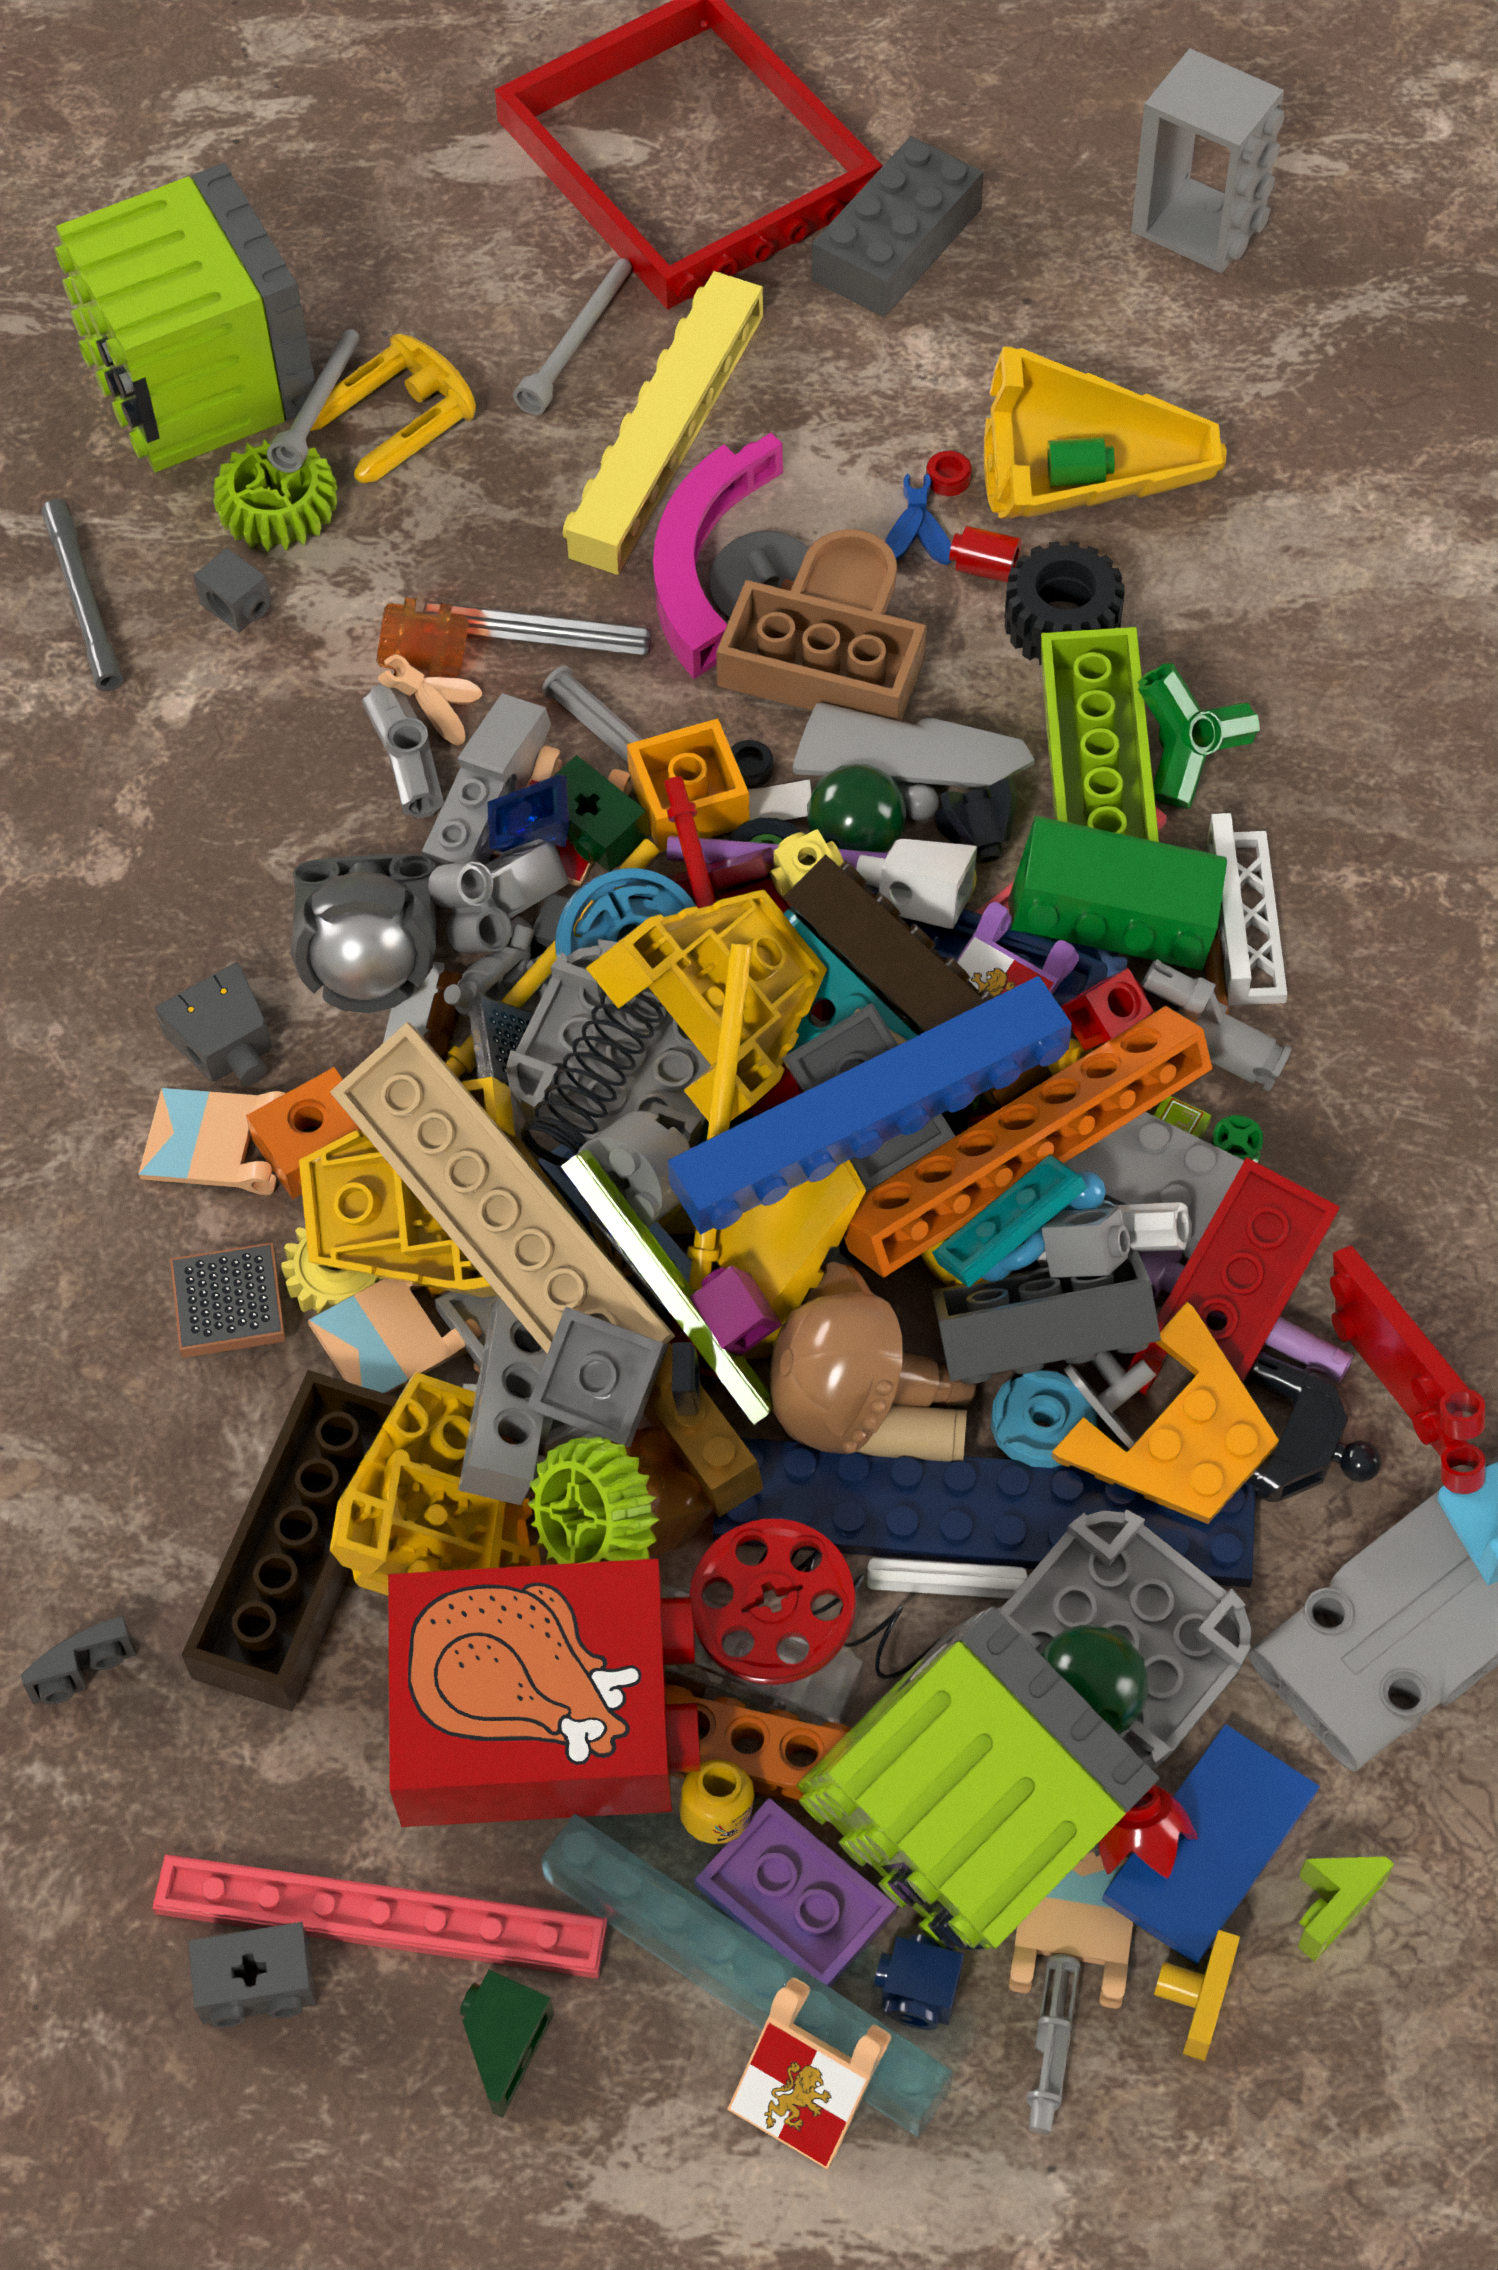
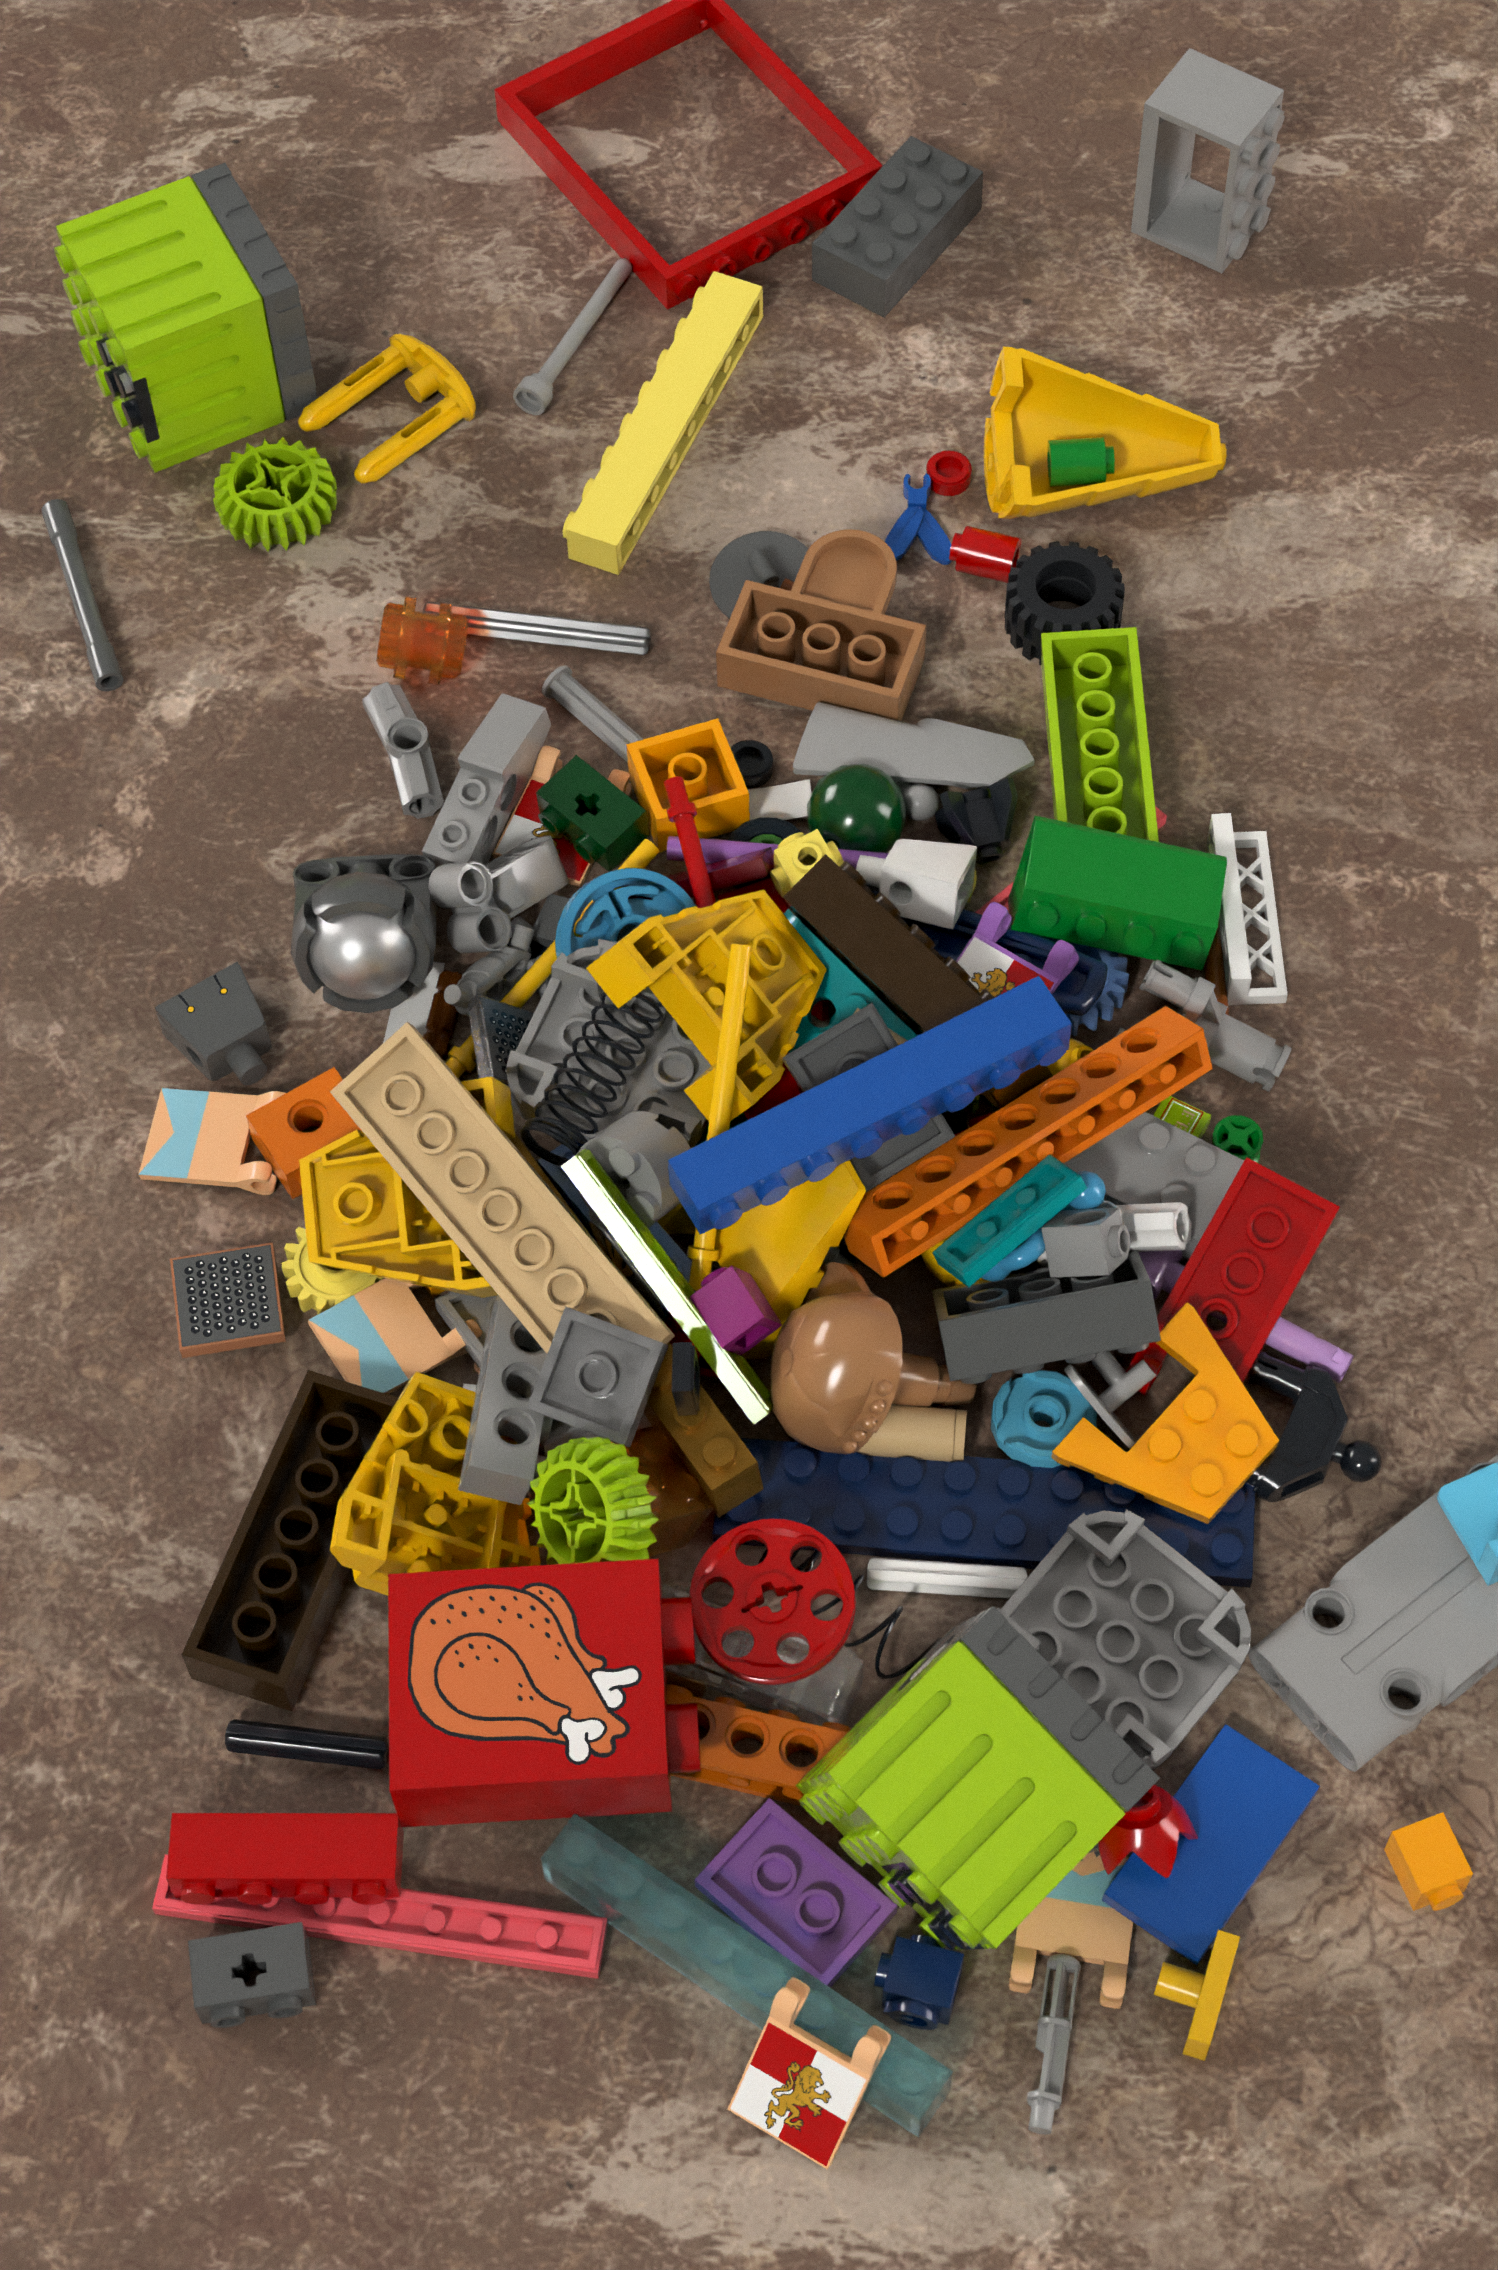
(60, 1670): dark grey slope -> none
(232, 590): dark grey brick -> none
(285, 1857): none -> red brick
(290, 447): light grey piece -> none
(306, 1744): none -> black axle
(433, 695): light nougat piece -> none
(504, 2031): dark green slope -> none
(530, 815): clear blue slope -> none
(692, 512): dark pink arch -> none
(716, 1802): yellow head -> none
(1090, 1013): red brick -> none
(1103, 1671): dark green piece -> none
(1189, 733): green piece -> none
(1347, 1887): lime slope -> none
(1409, 1369): red hinge -> none
(1429, 1863): none -> light orange brick

